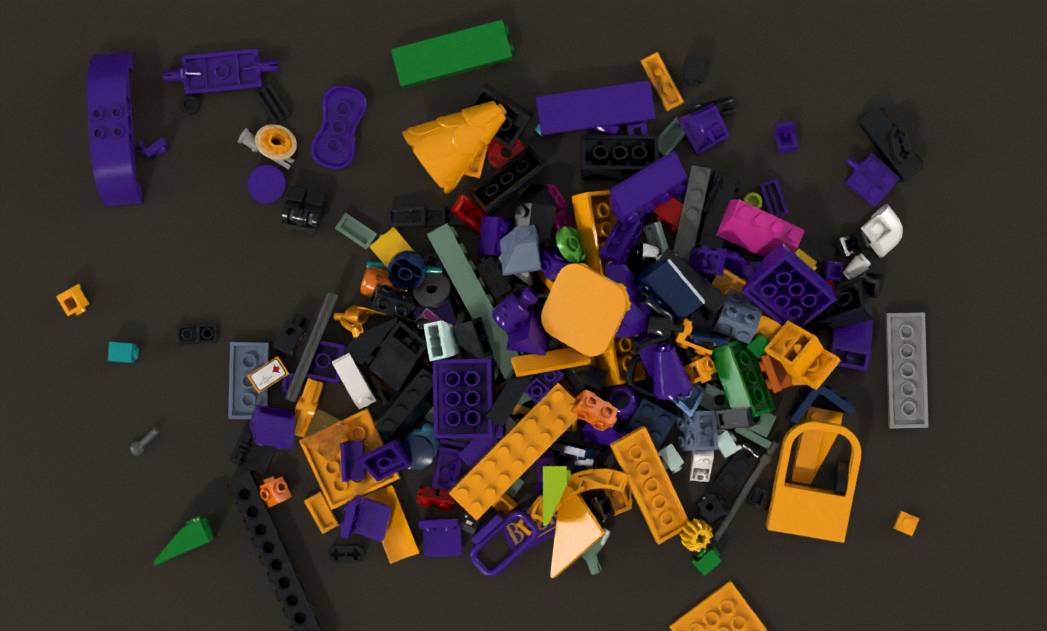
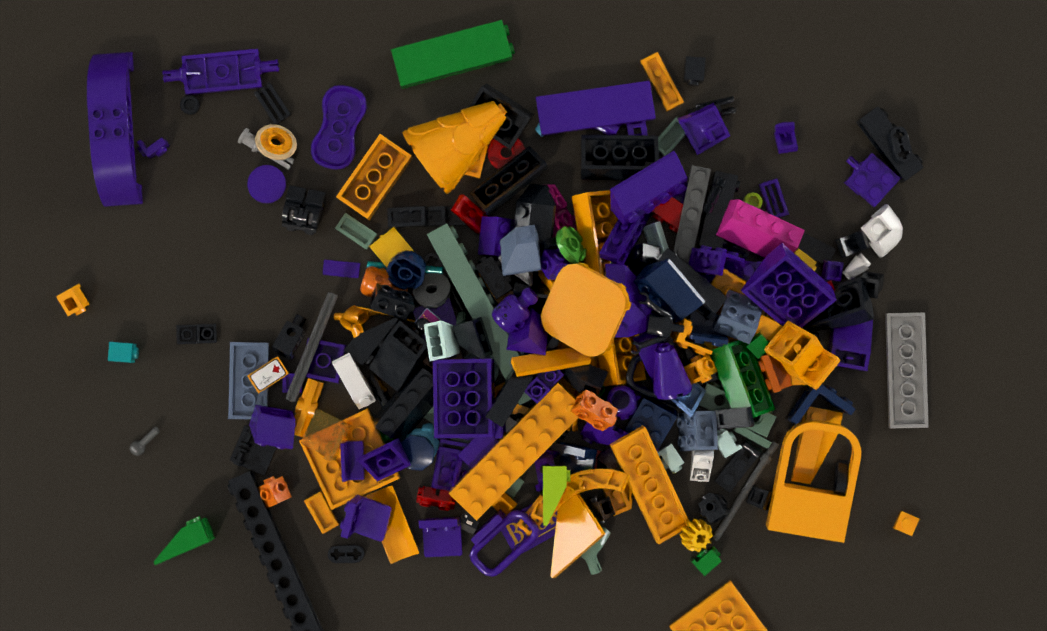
(341, 268): none -> dark purple sticker
(374, 177): none -> light orange brick

